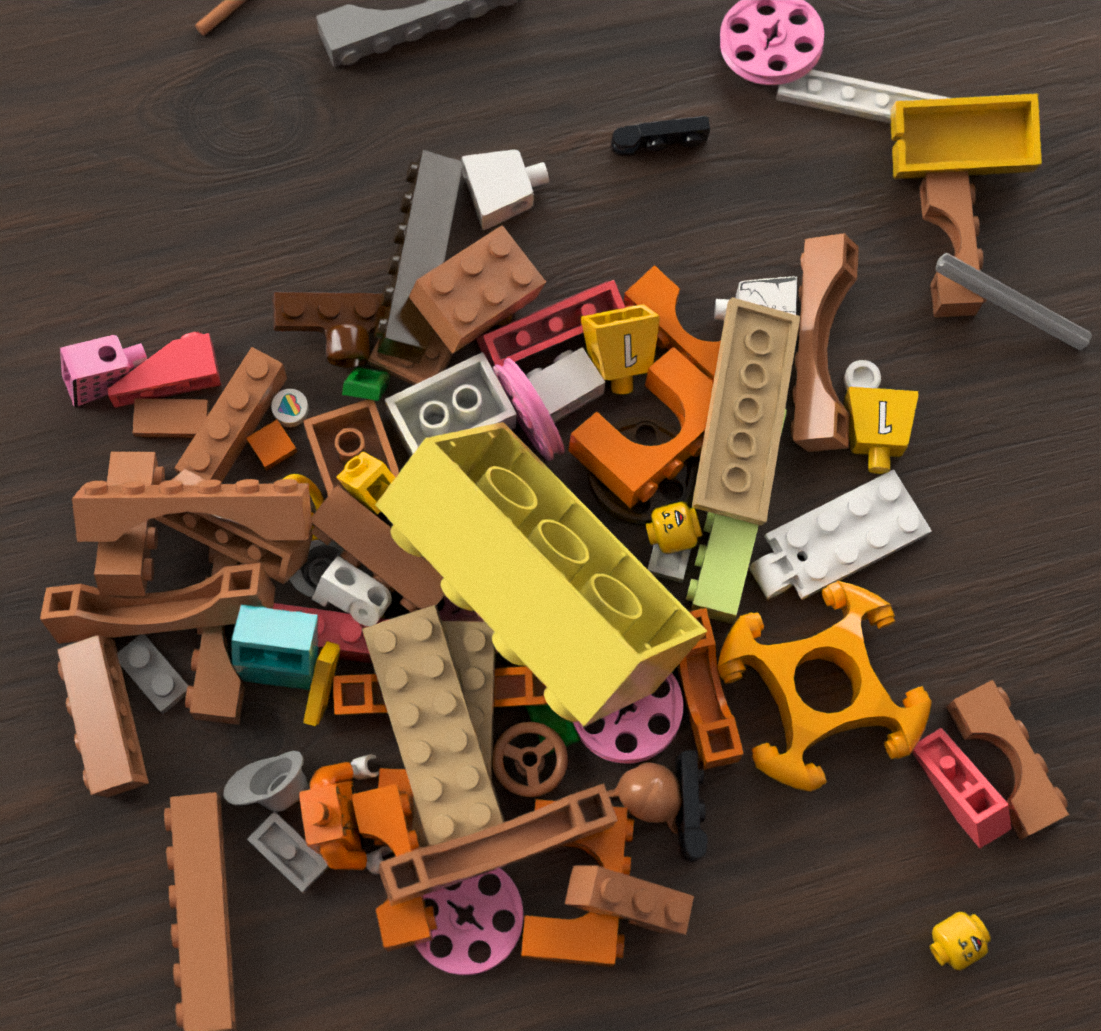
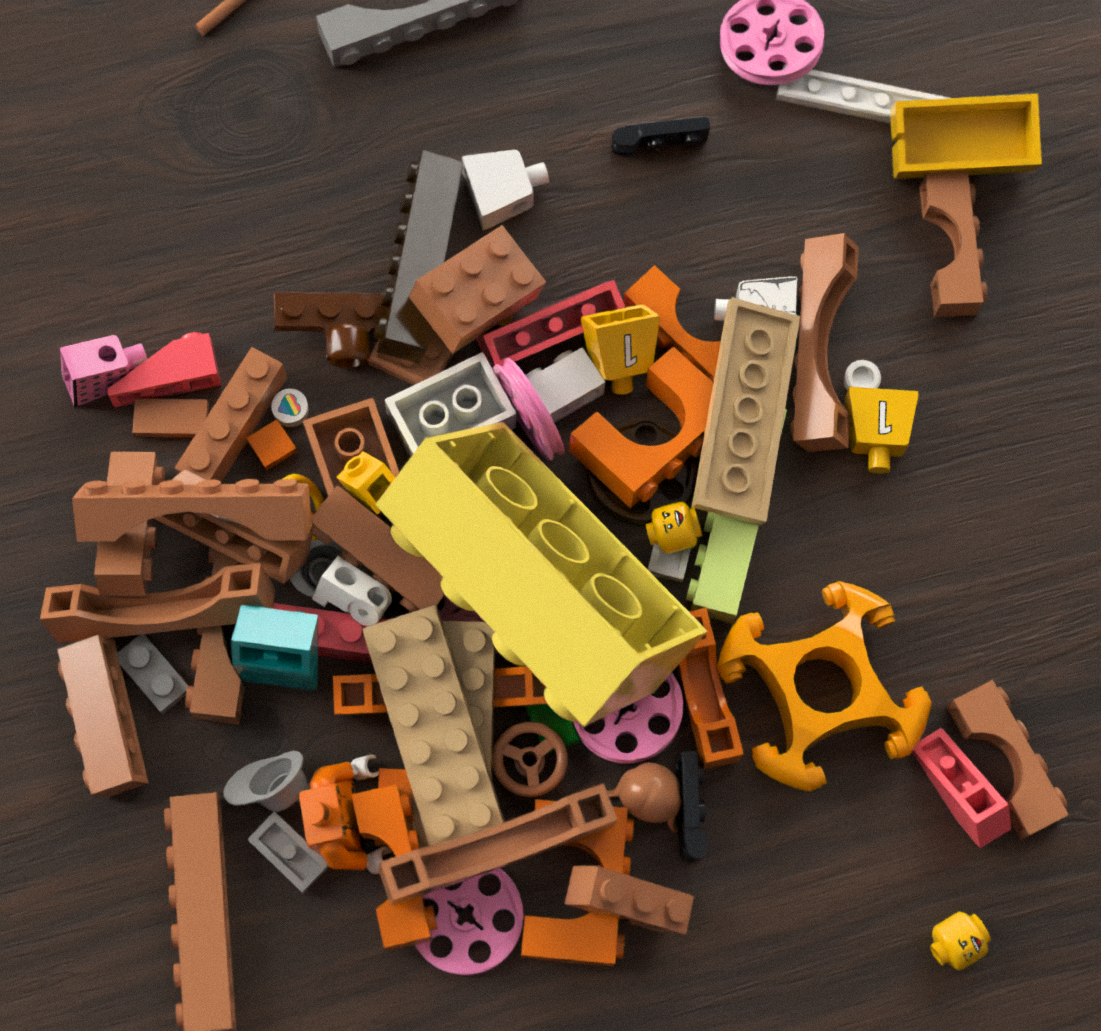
(321, 683): yellow tile -> none
(366, 383): green tile -> none
(840, 538): white hinge -> none
(1013, 301): light grey axle -> none

